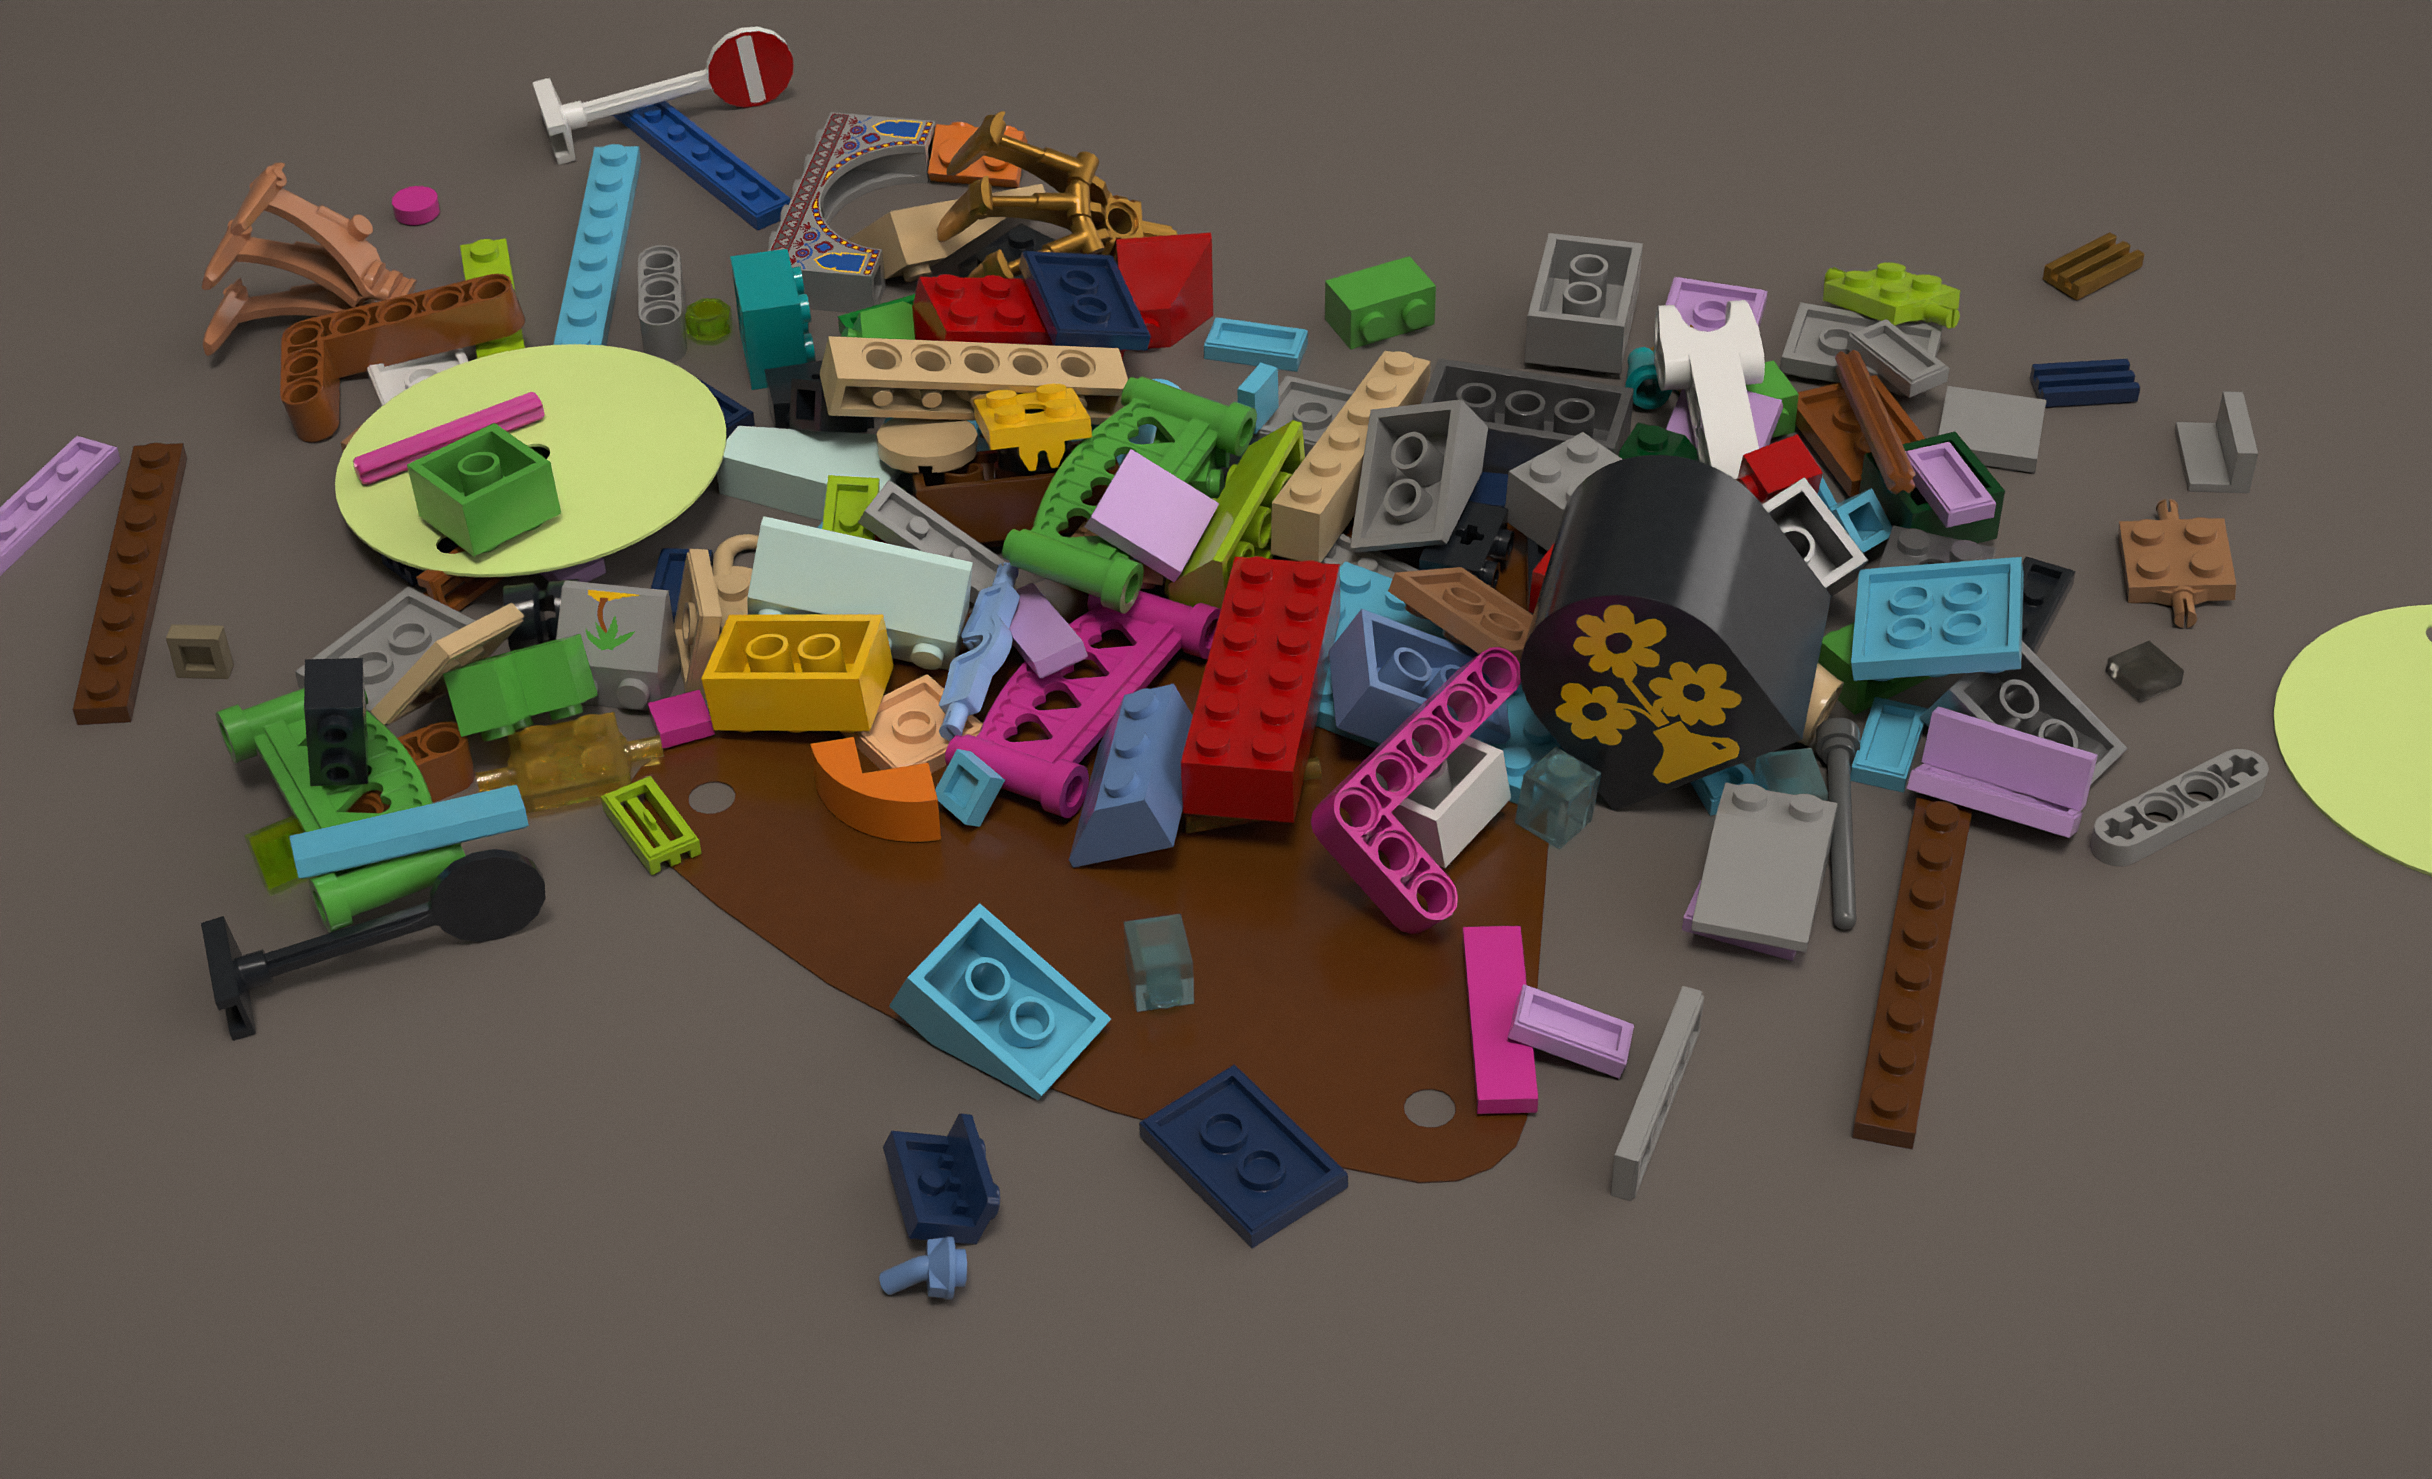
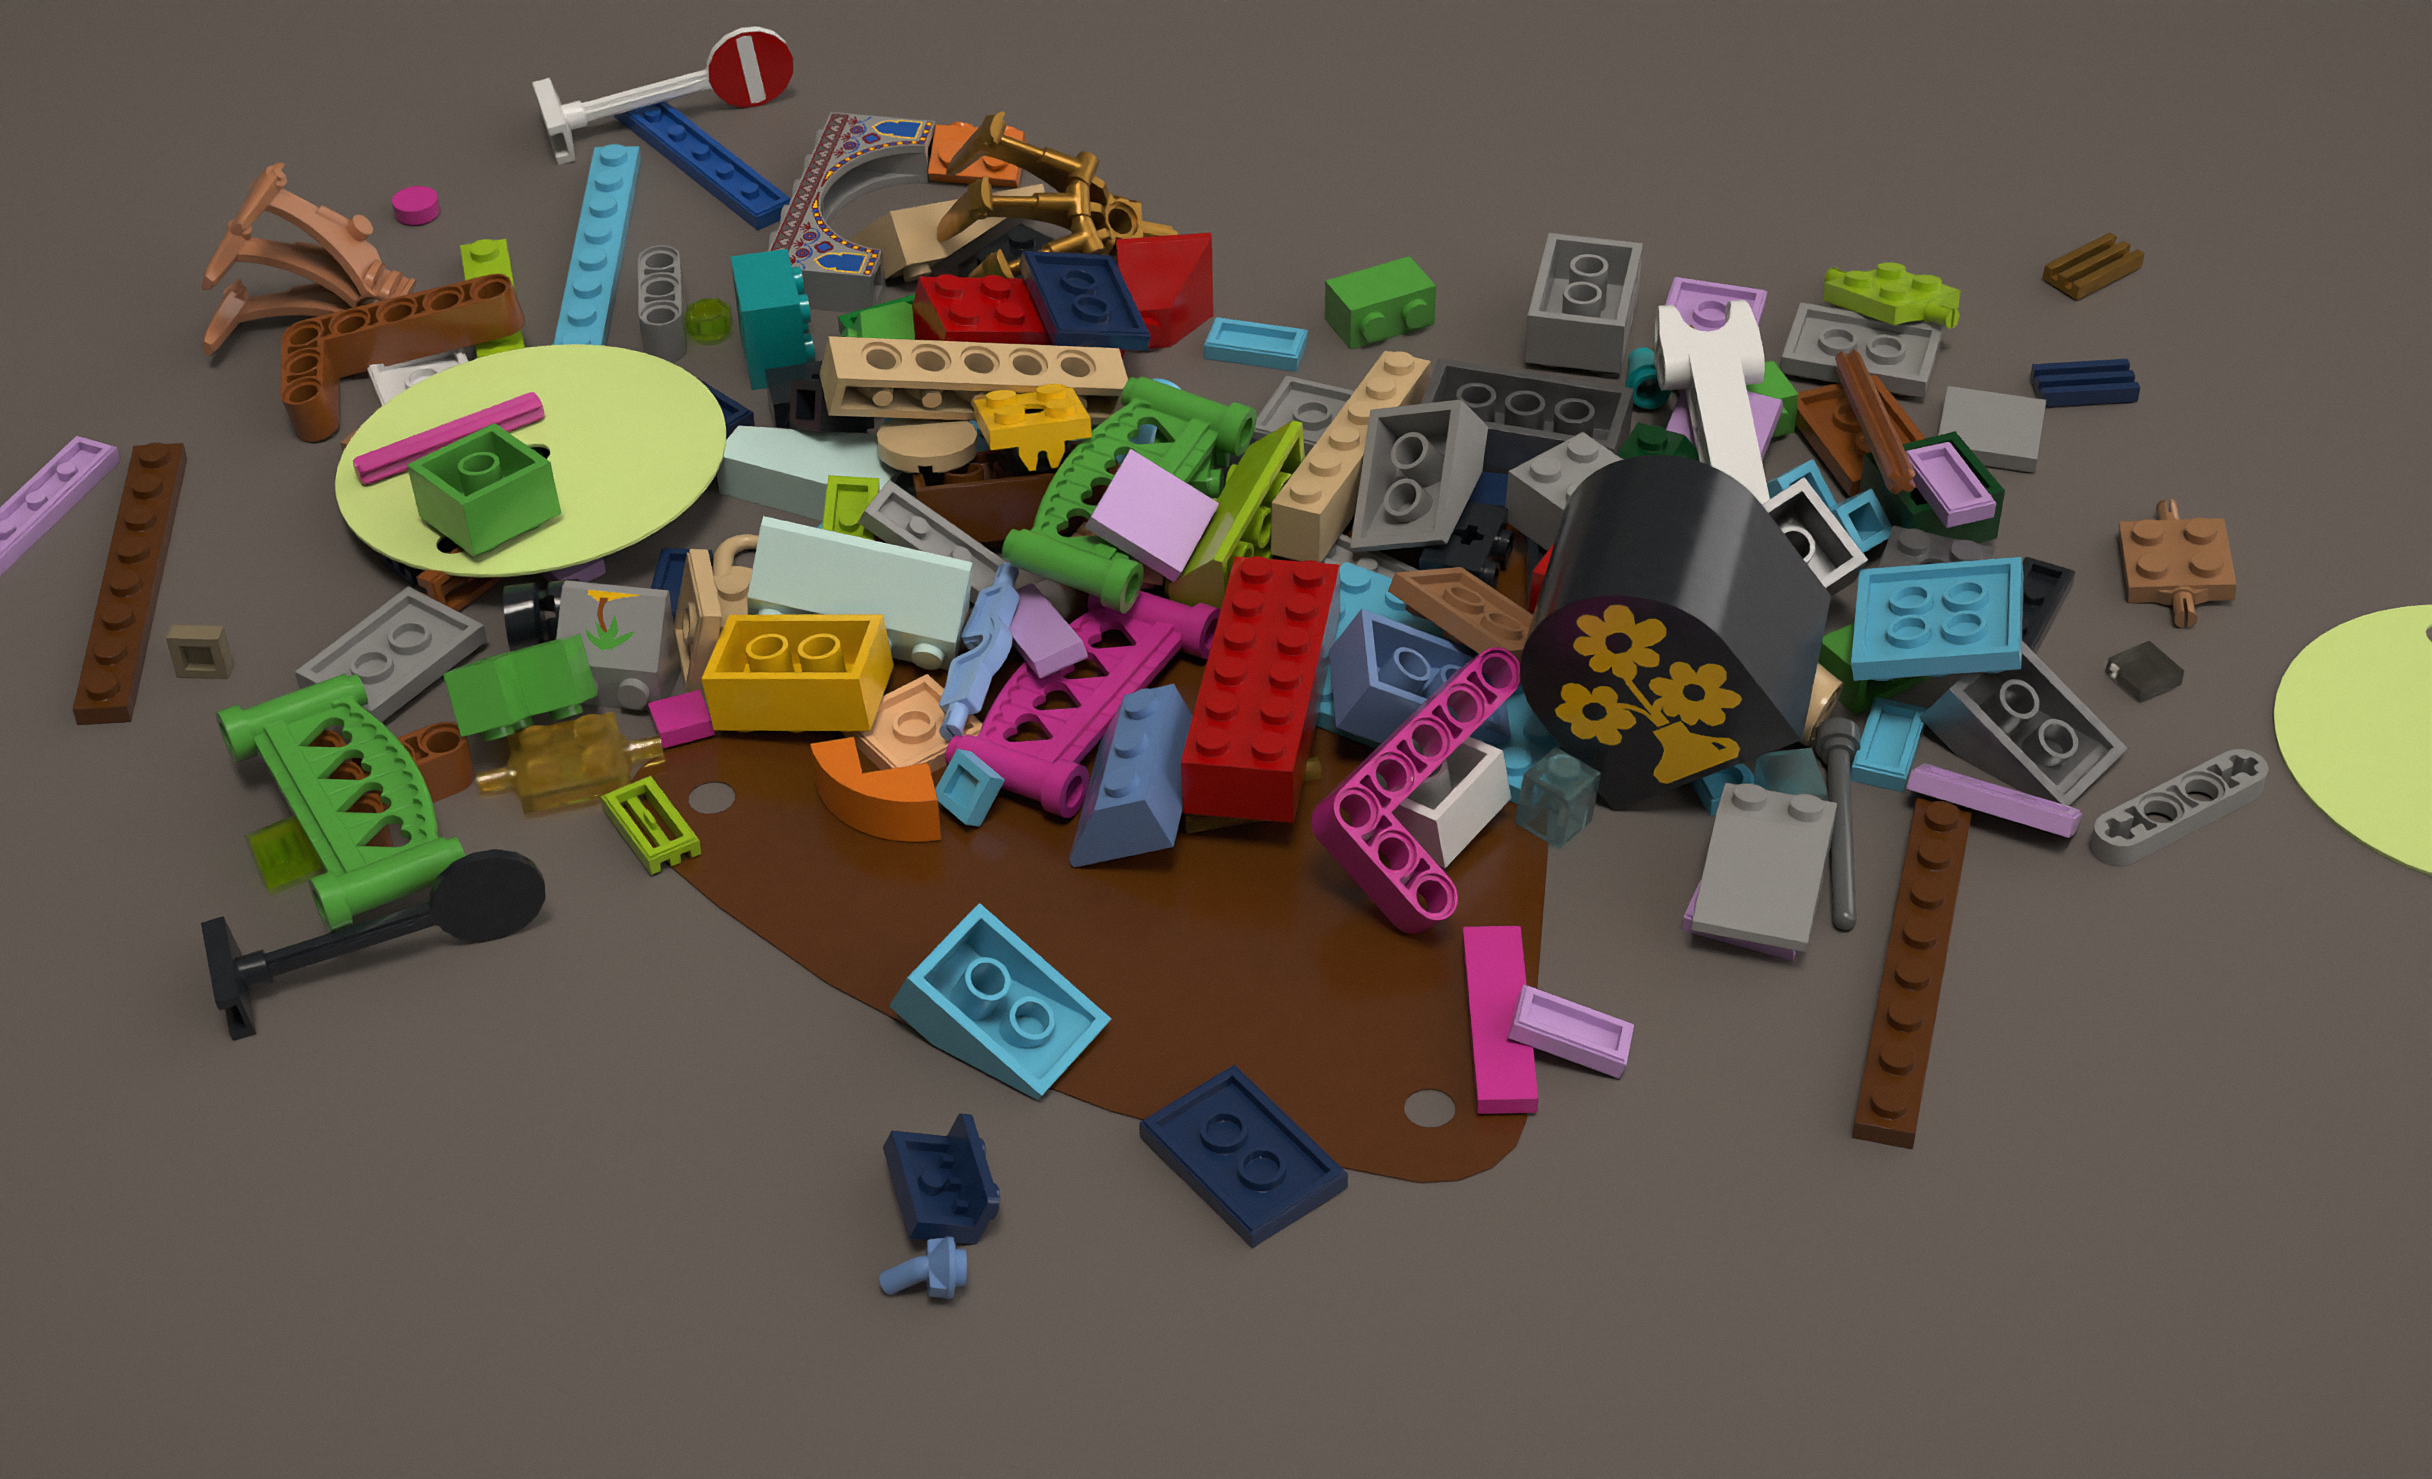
(336, 721): black brick -> none
(408, 831): medium azure tile -> none
(425, 678): tan tile -> none
(1158, 962): clear light blue brick -> none
(1261, 393): medium azure tile -> none
(1657, 1094): light grey tile -> none
(1777, 467): red brick -> none
(1898, 358): light grey tile -> none
(2009, 758): lavender tile -> none
(2219, 453): light grey panel -> none

